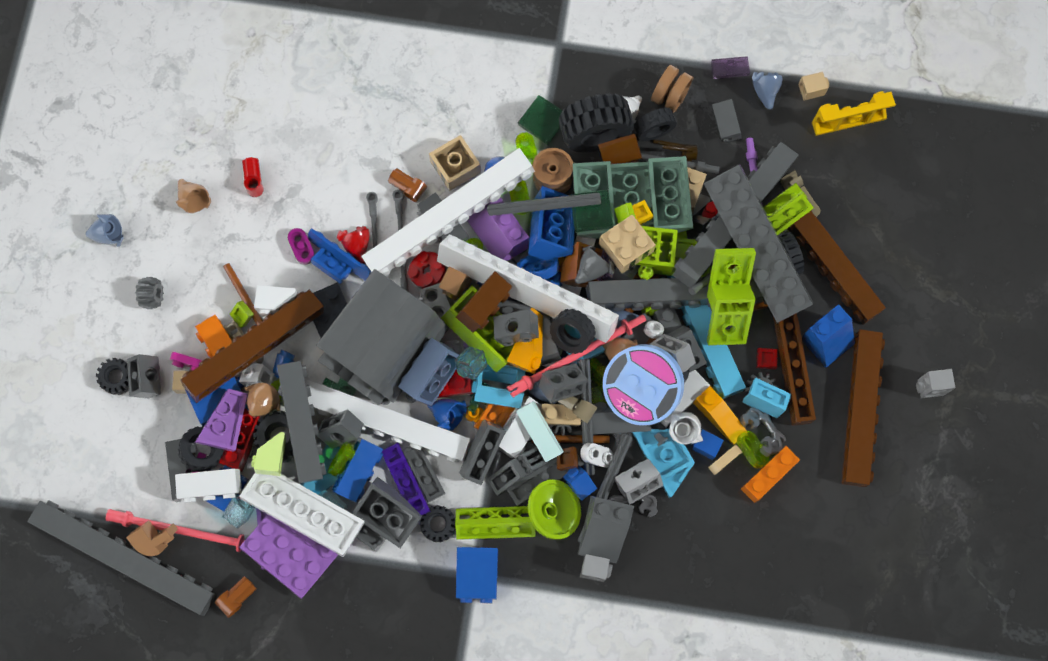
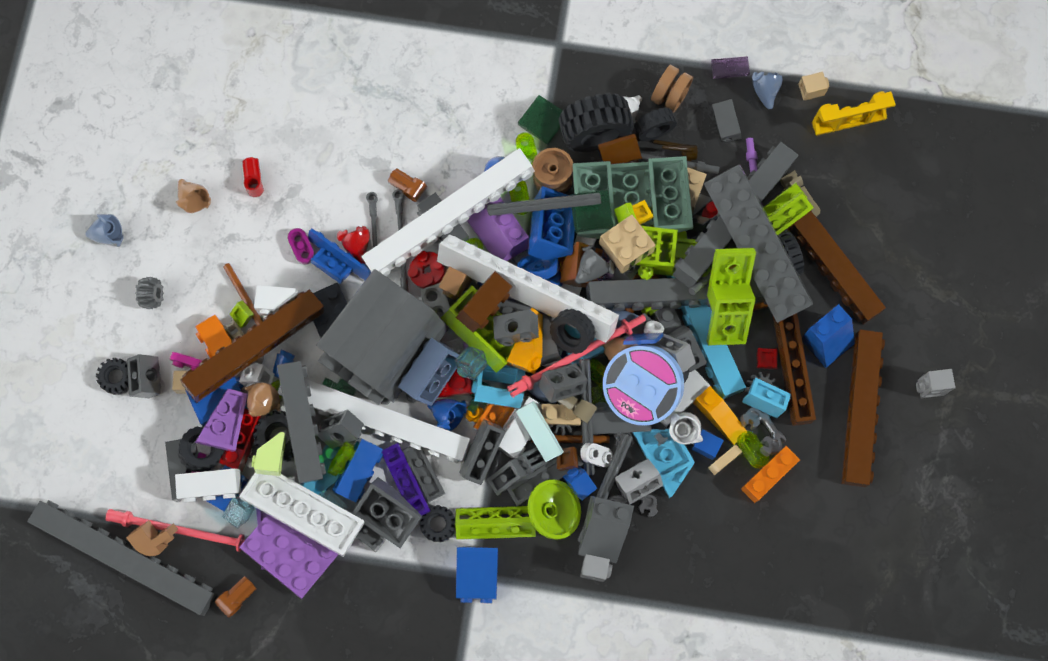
(455, 162): tan brick -> none
(643, 338): none -> blue piece

